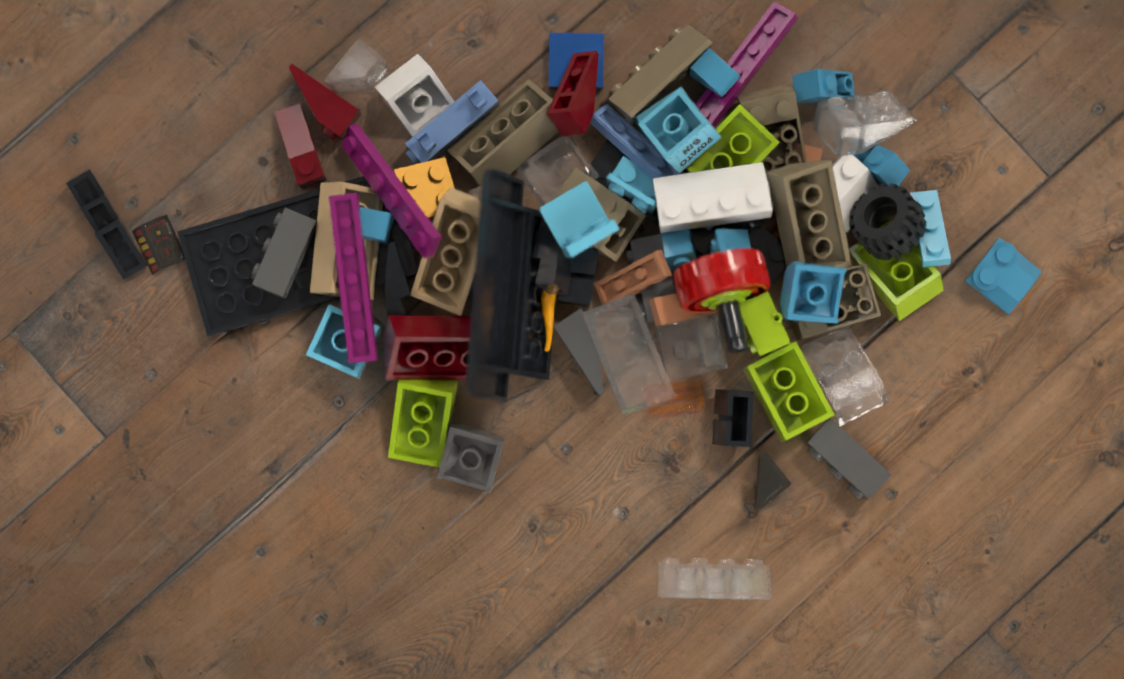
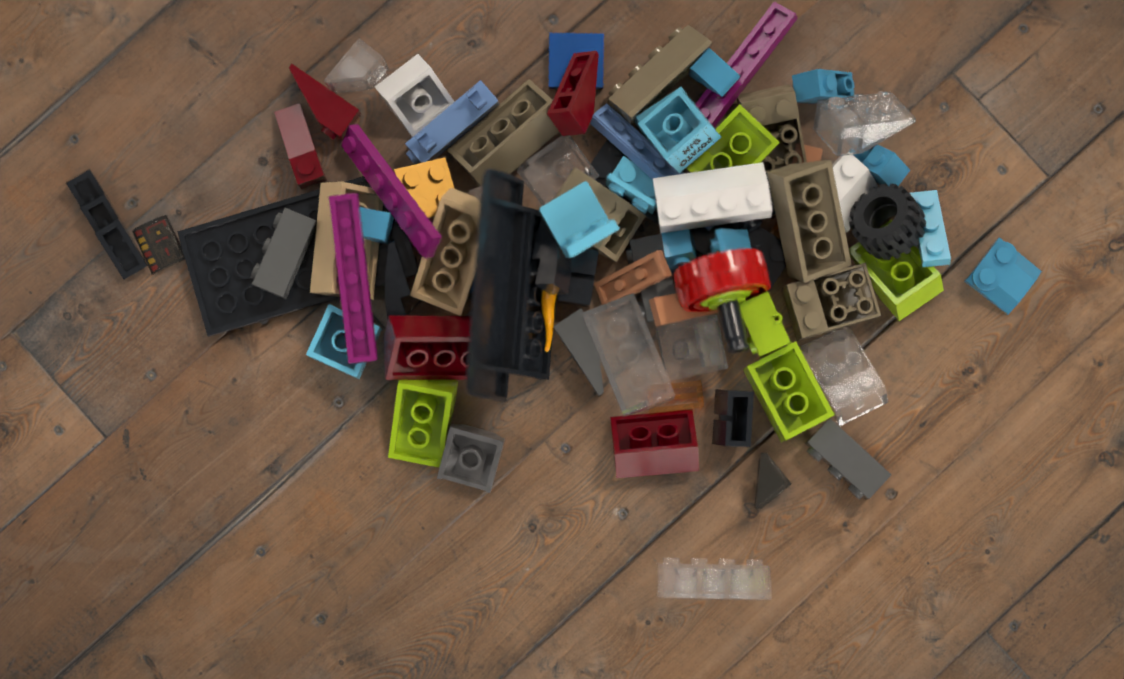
(654, 444): none -> dark red slope
(811, 292): dark azure slope -> none

